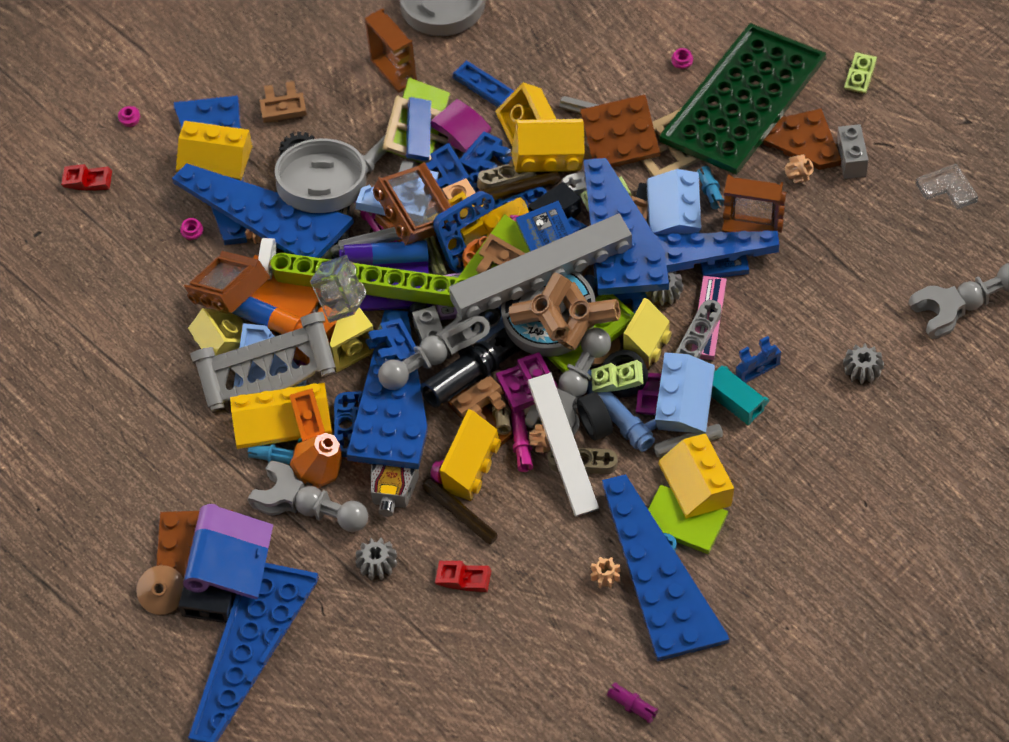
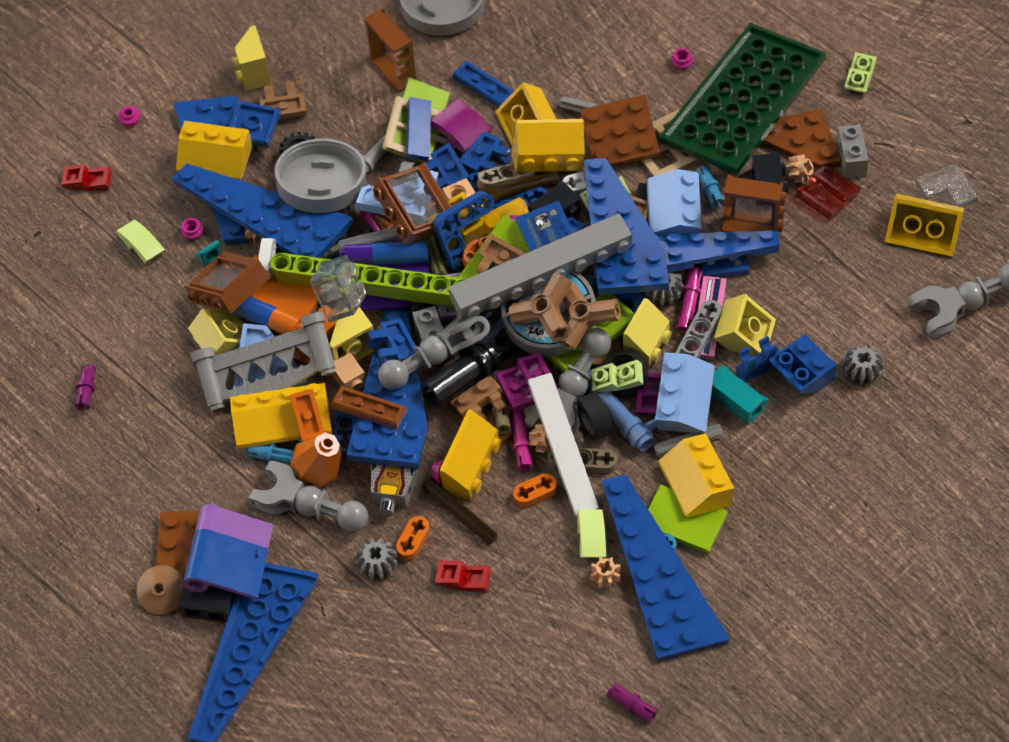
(85, 387): none -> magenta pin
(141, 240): none -> yellowish green slope
(209, 253): none -> teal slope
(251, 61): none -> light yellow slope
(258, 119): none -> blue tile
(349, 373): none -> light nougat brick
(369, 407): none -> dark orange tile
(417, 541): none -> orange beam
(534, 490): none -> orange beam
(592, 533): none -> yellowish green slope
(691, 292): none -> dark pink pin
(743, 325): none -> light yellow slope
(769, 169): none -> black brick
(804, 365): none -> blue slope
(827, 192): none -> clear red slope
(924, 225): none -> yellow slope

